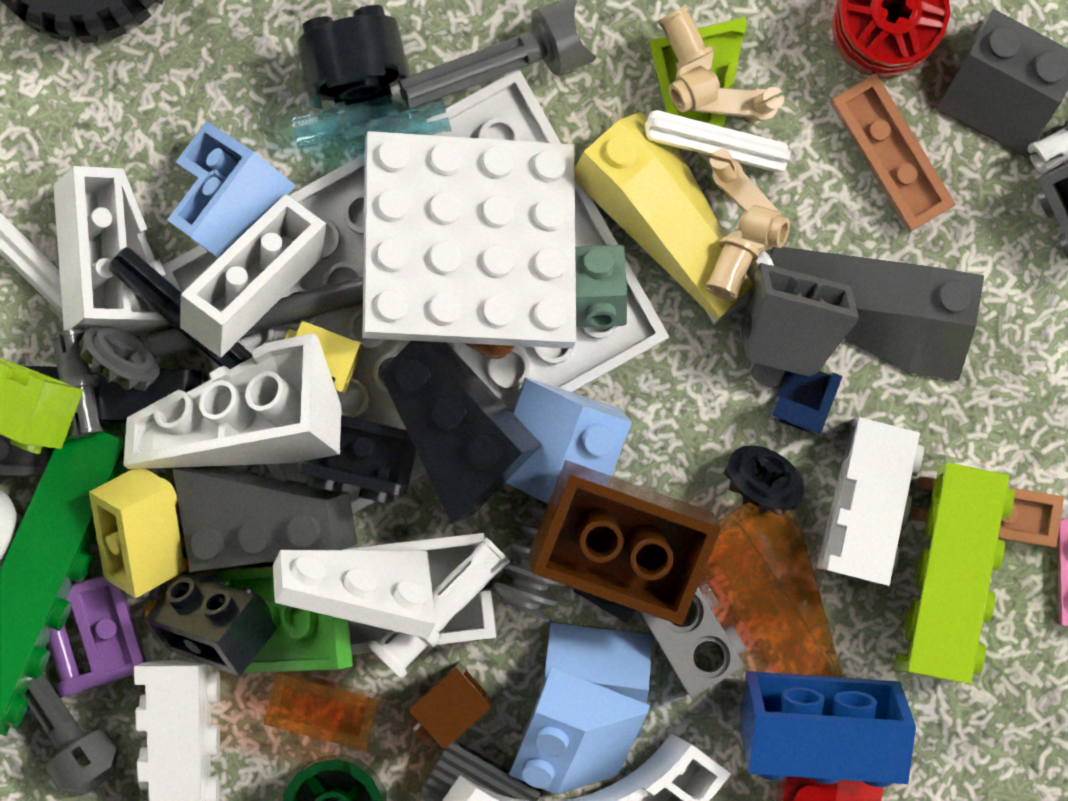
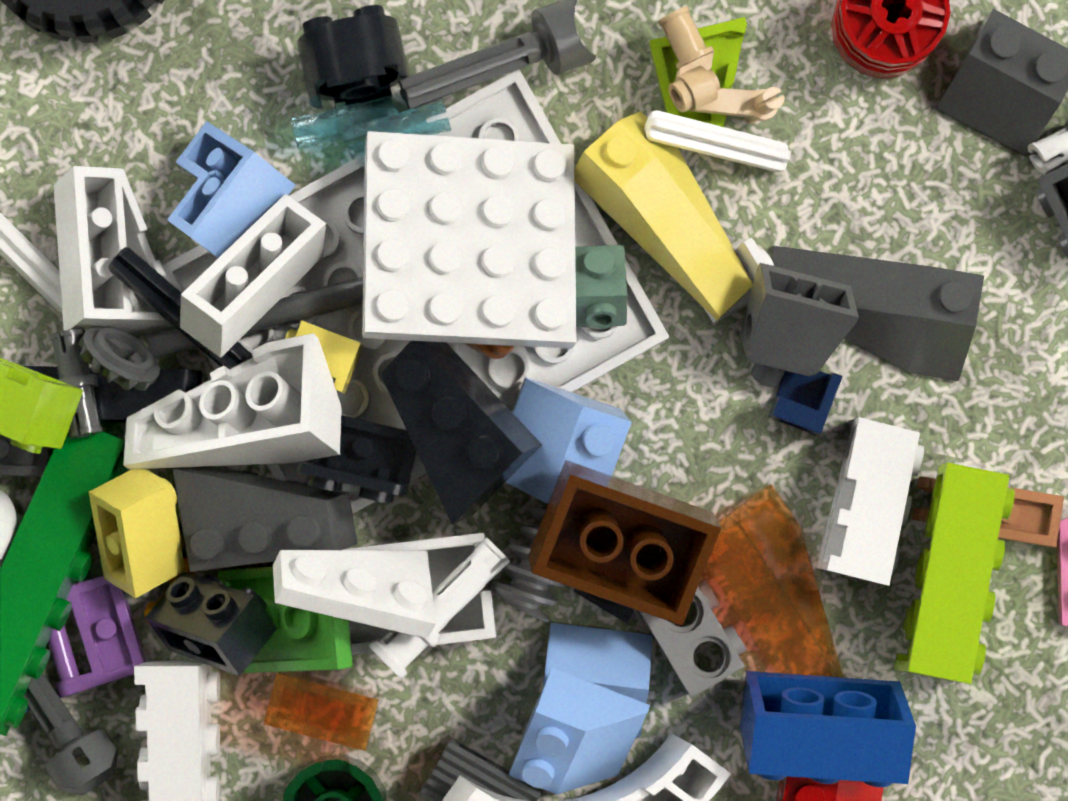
(449, 707): reddish brown piece -> none
(758, 228): tan pin -> none
(769, 468): black gear -> none
(892, 152): nougat plate -> none

